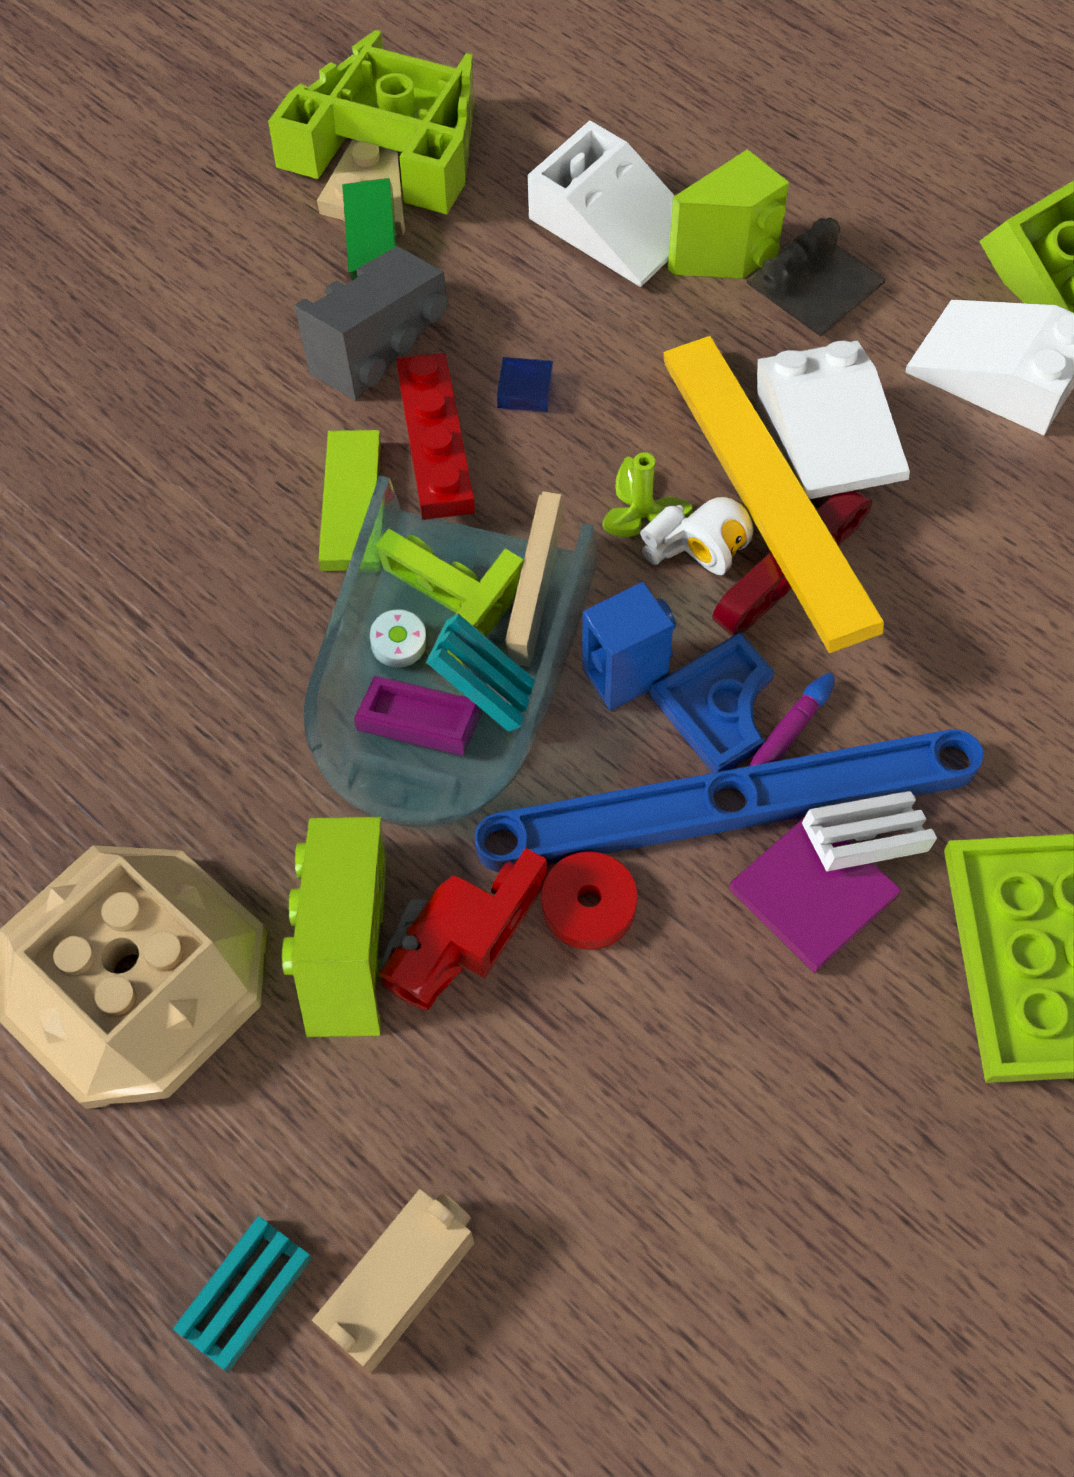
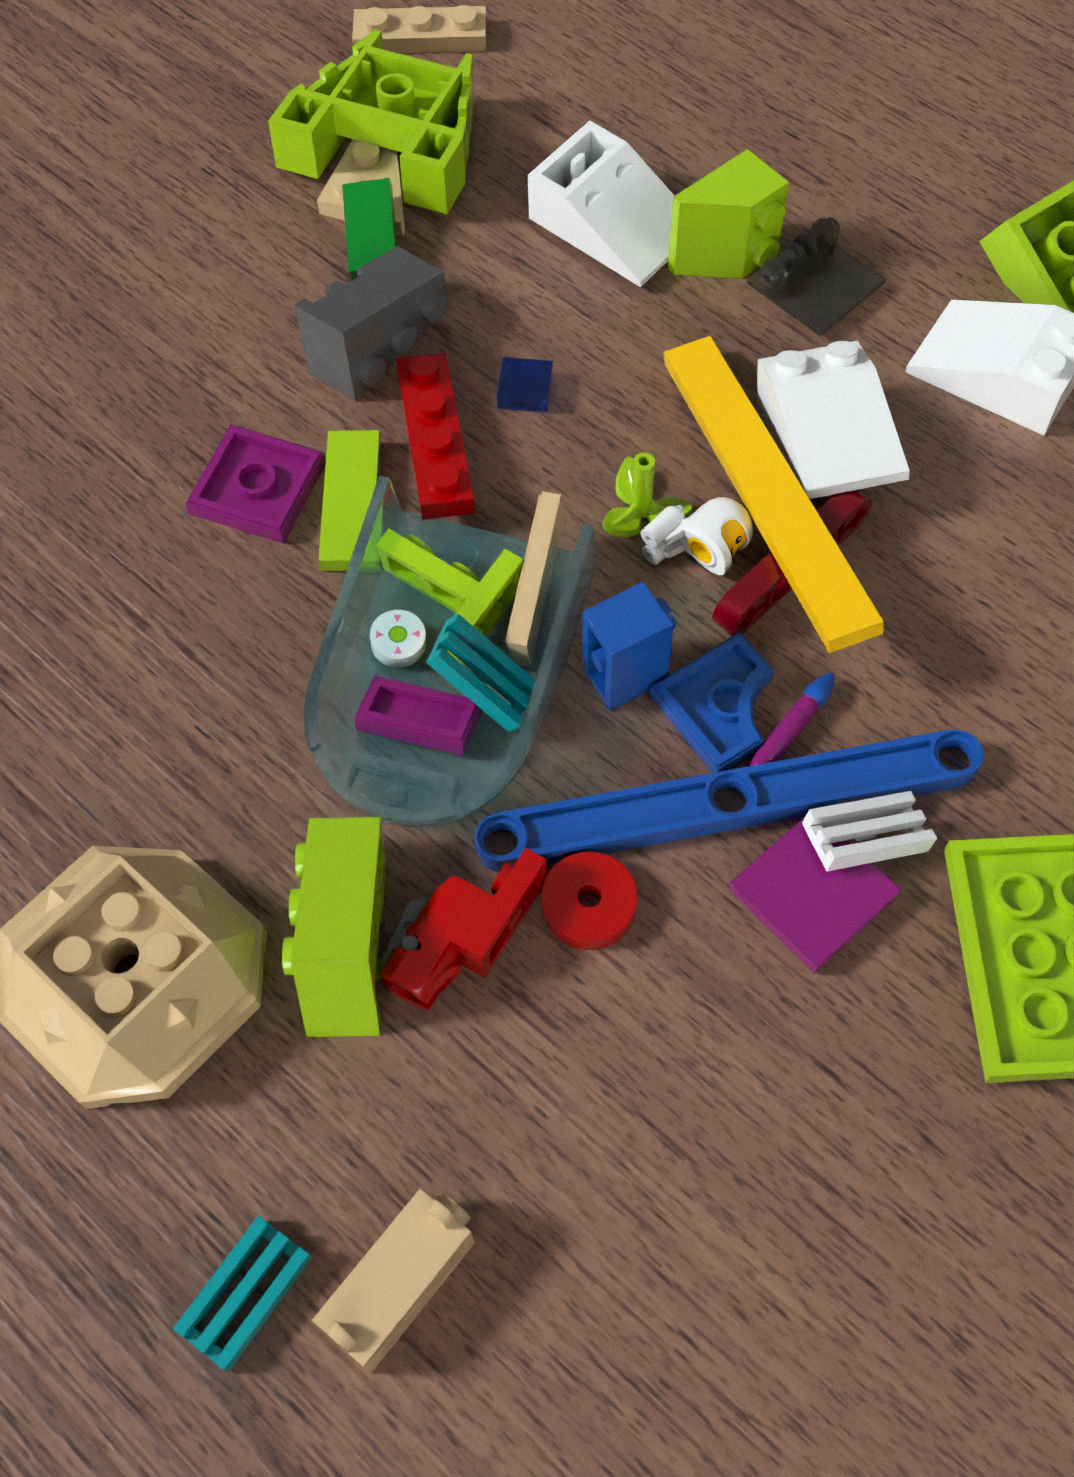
(256, 483): none -> magenta tile
(424, 28): none -> tan plate

